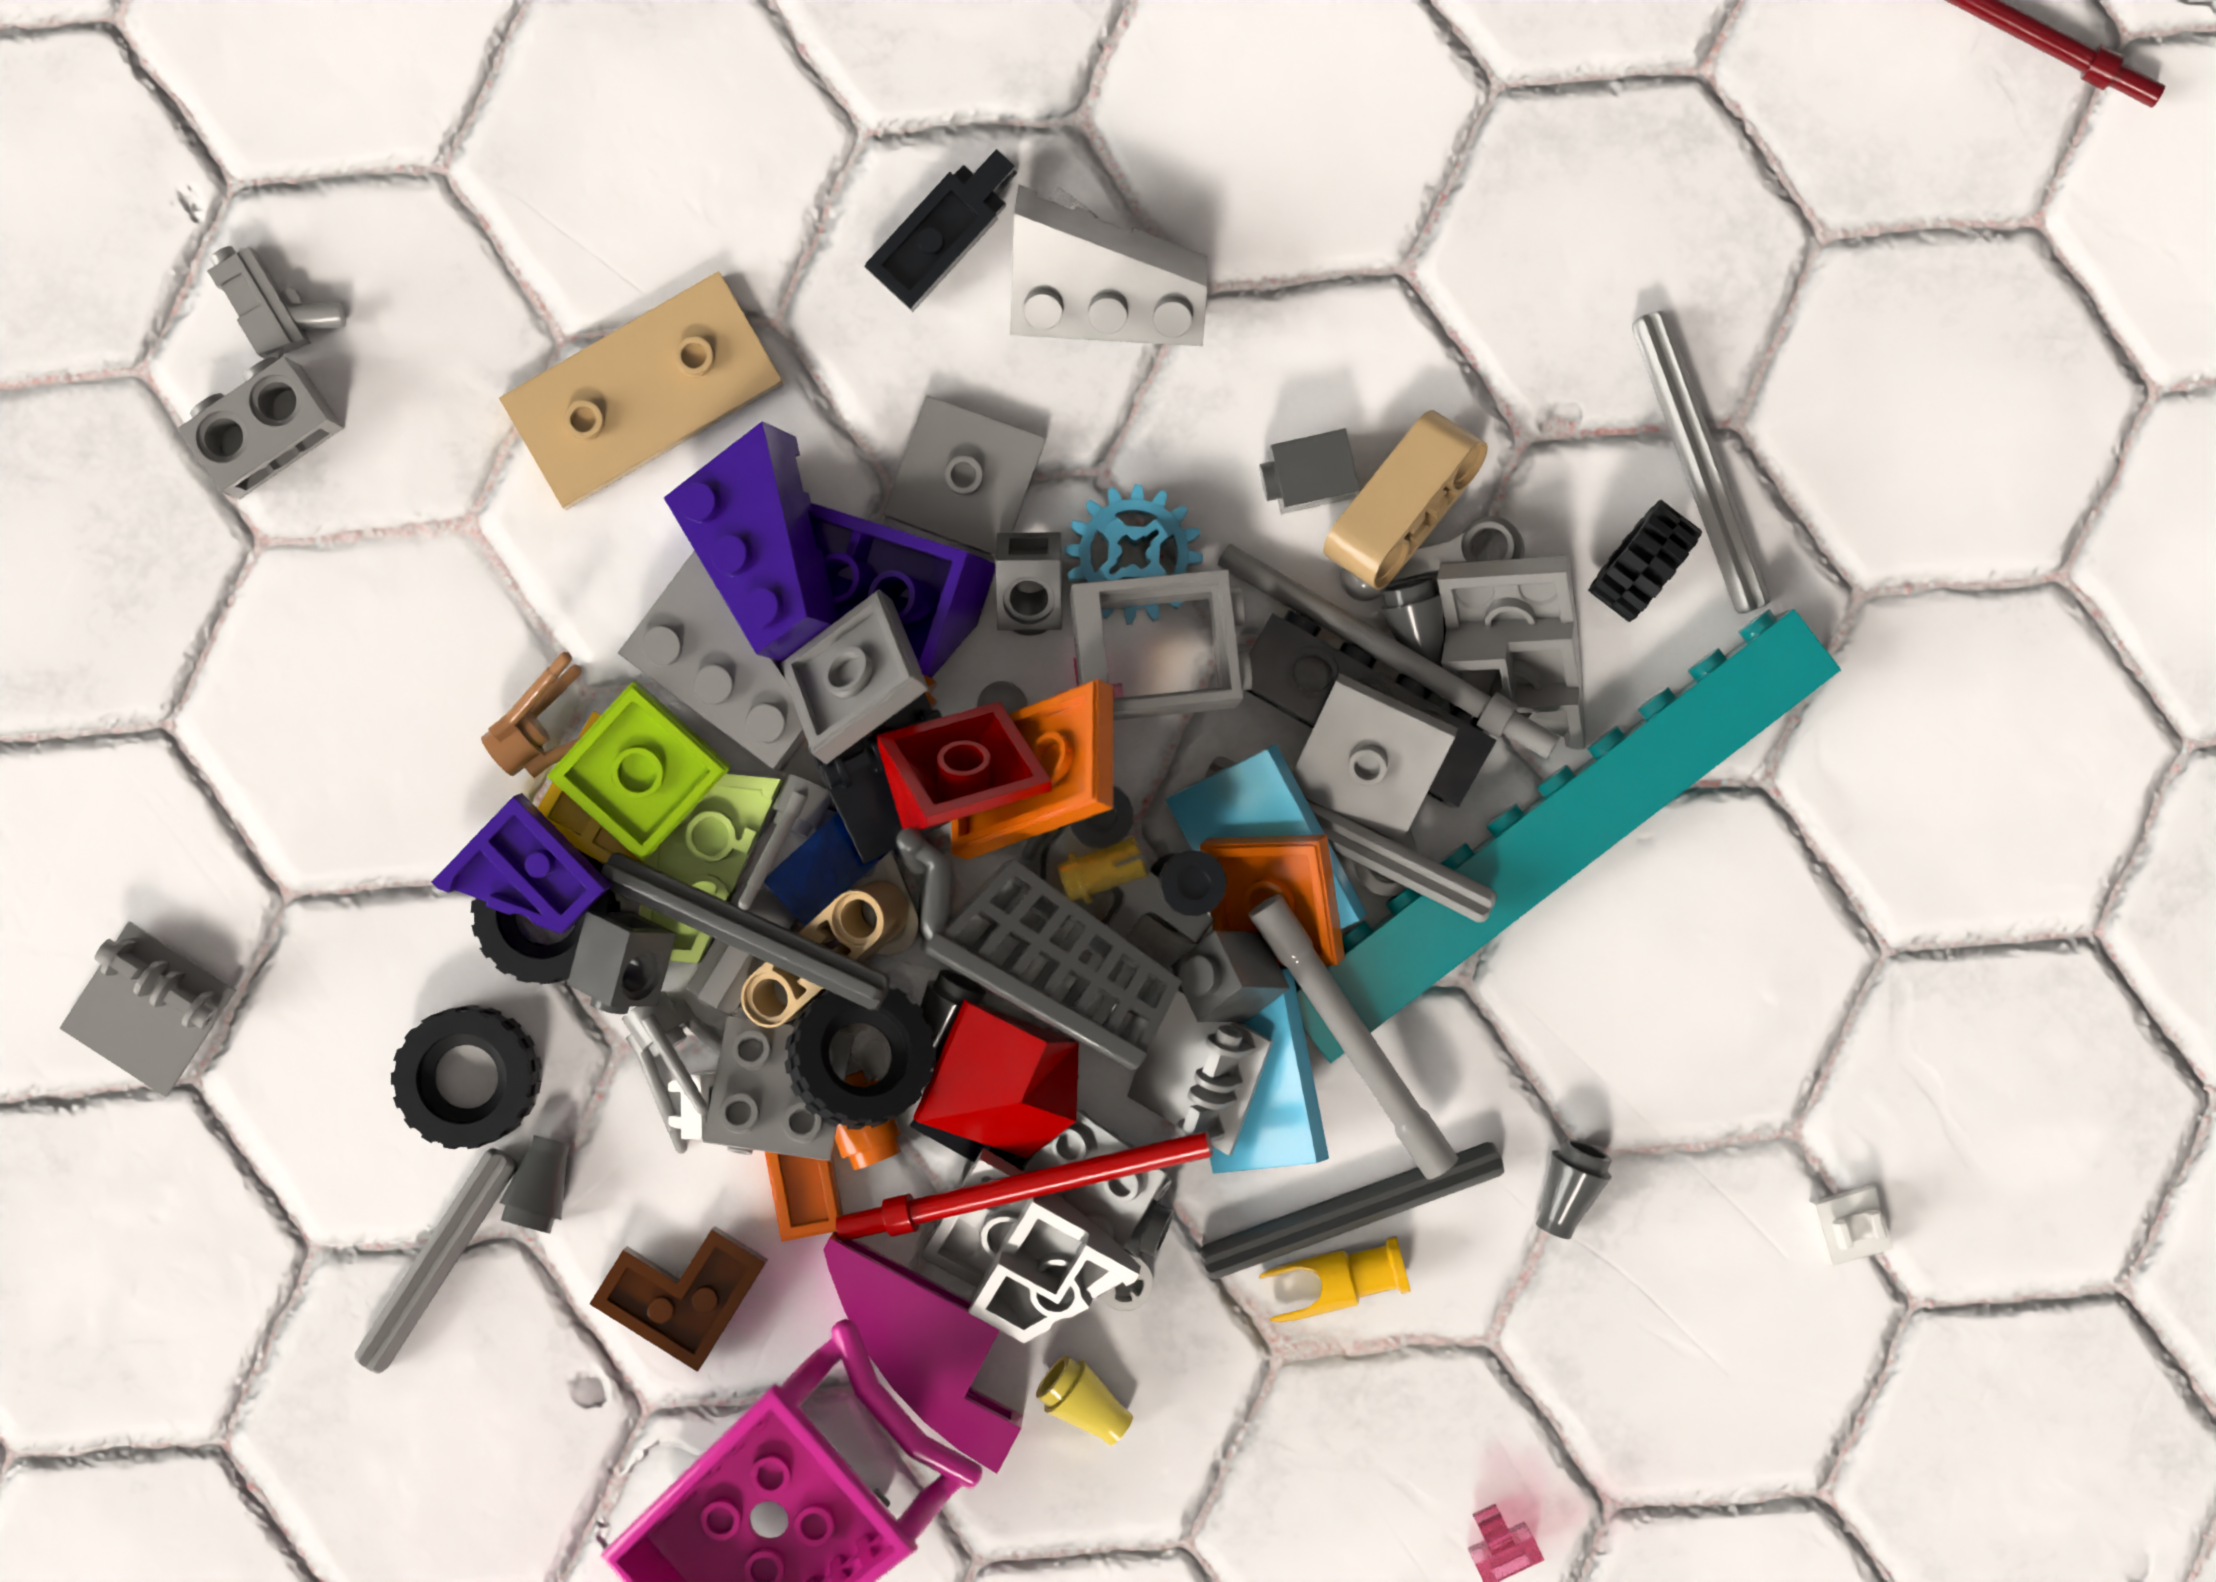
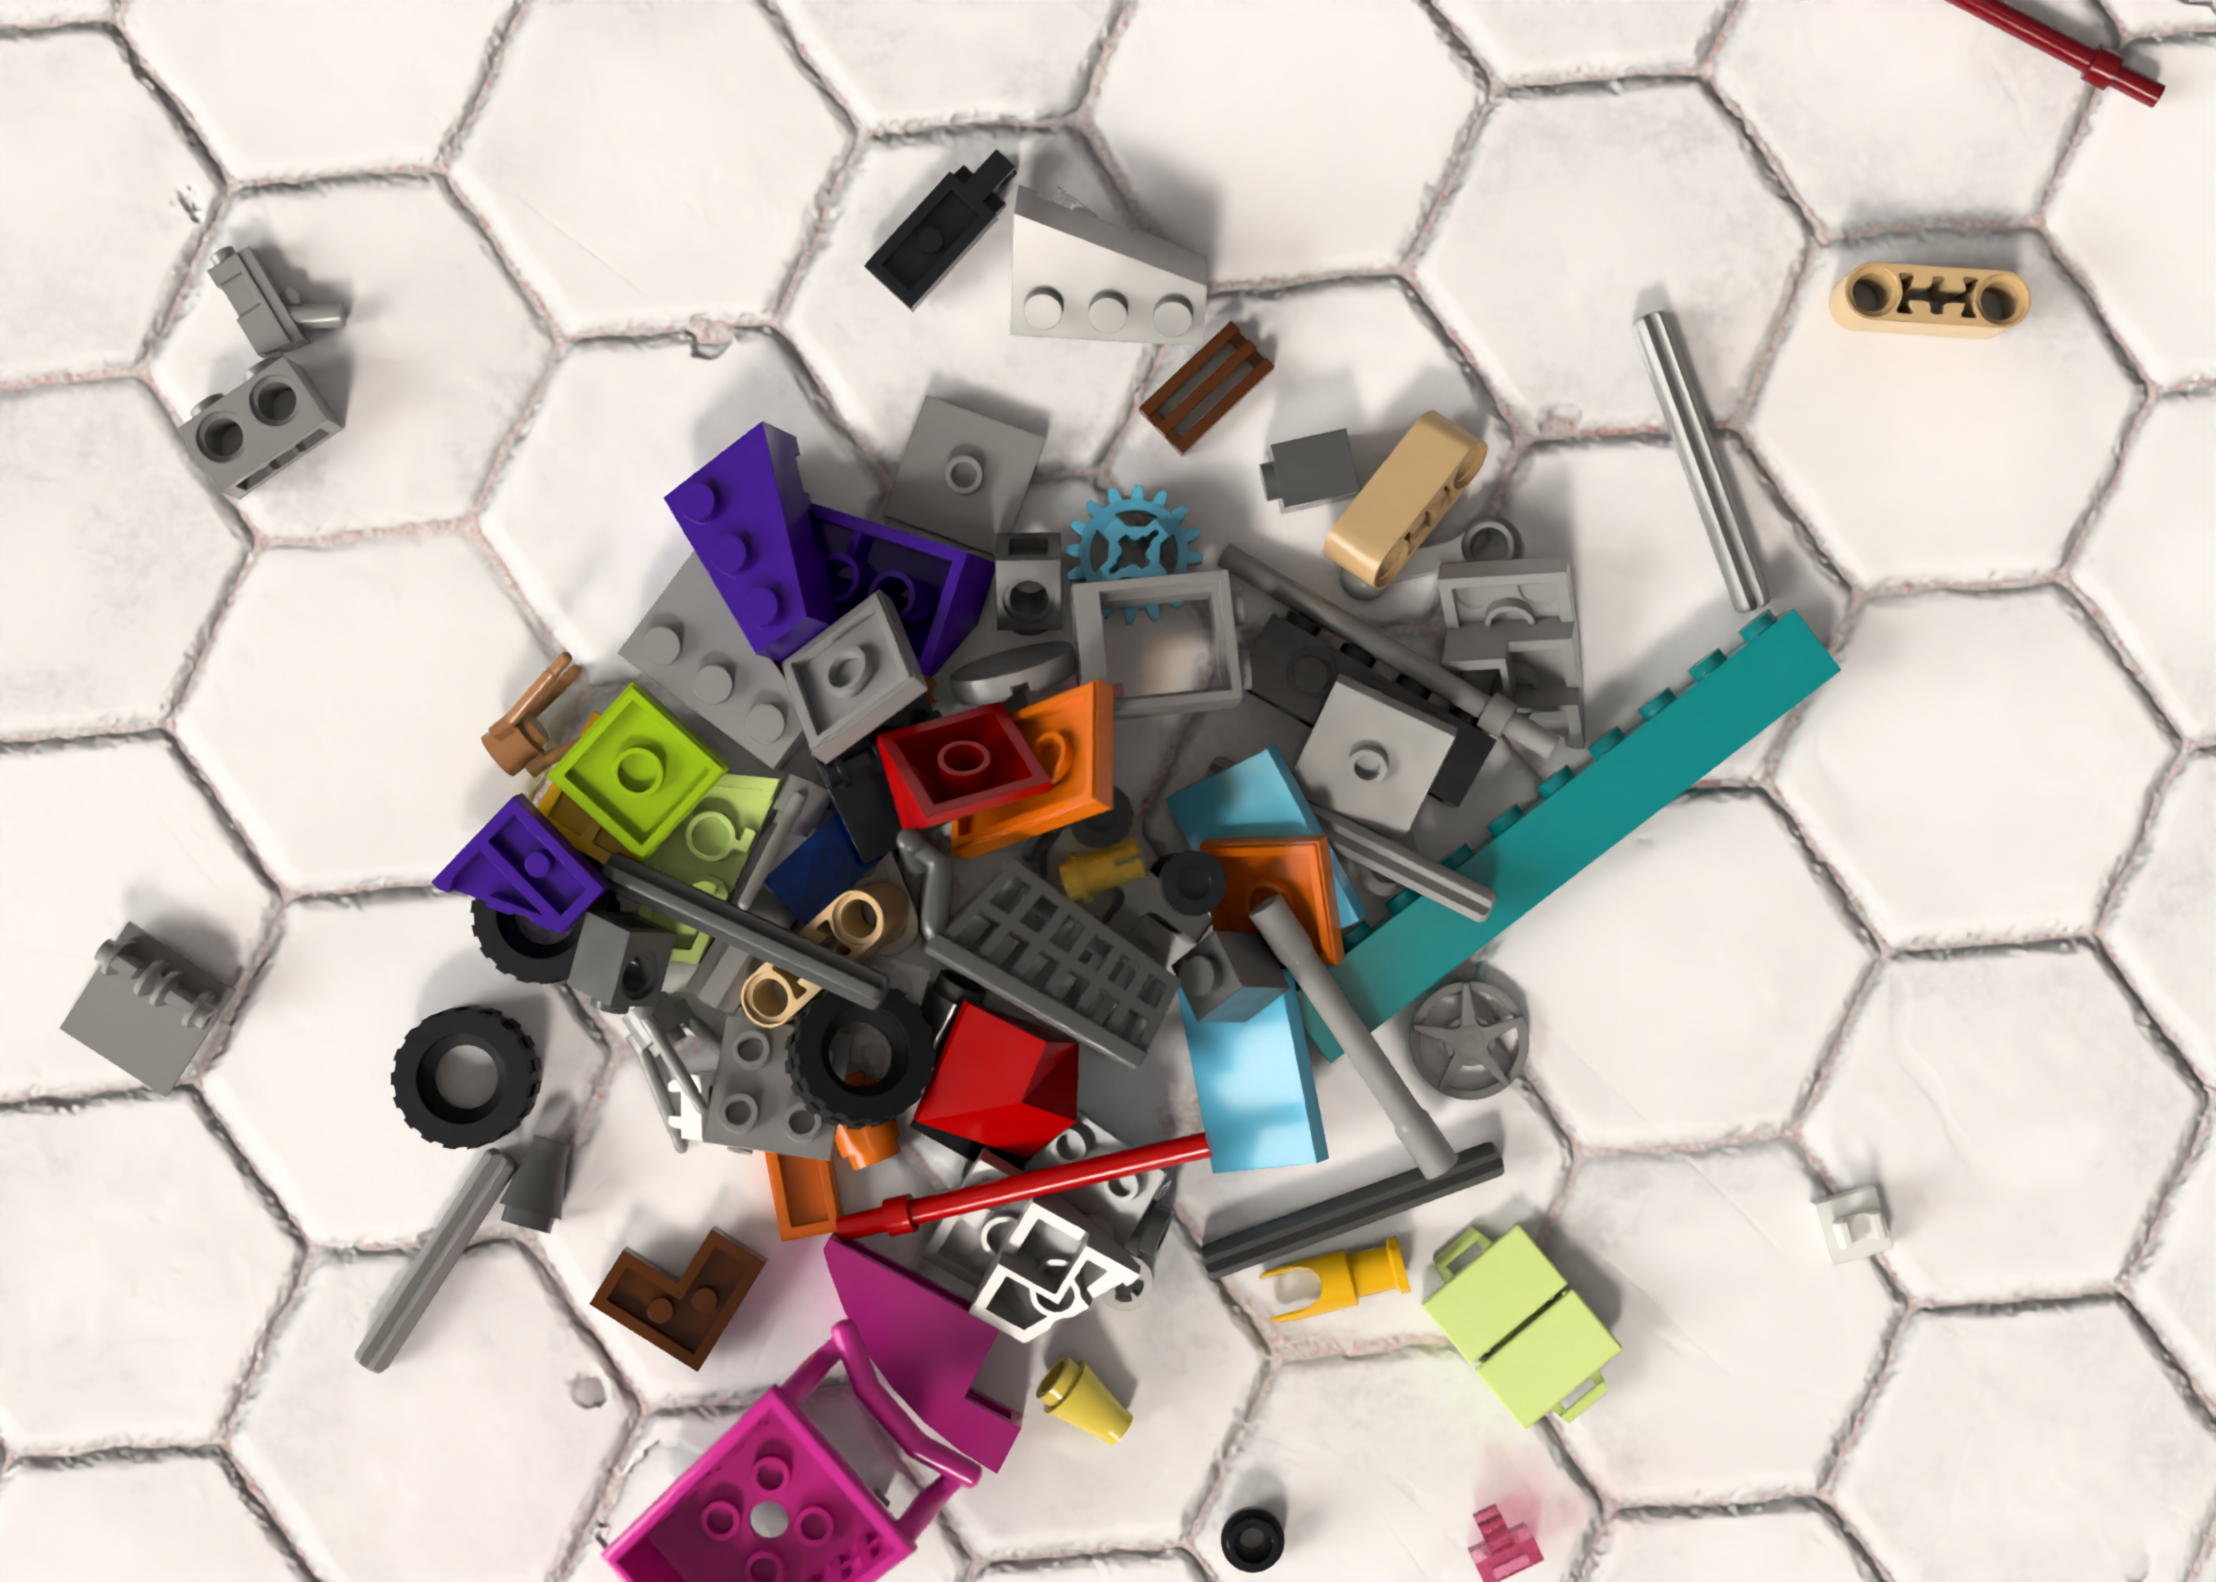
(641, 390): tan plate -> none
(1001, 674): none -> light grey tile
(1201, 1074): light grey hinge -> none
(1244, 351): none -> reddish brown tile
(1258, 1558): none -> black plate
(1416, 617): dark grey cone -> none
(1469, 1040): none -> light grey wheel
(1502, 1303): none -> yellowish green piece
(1572, 1185): dark grey cone -> none
(1645, 561): black tyre -> none
(1942, 284): none -> tan beam

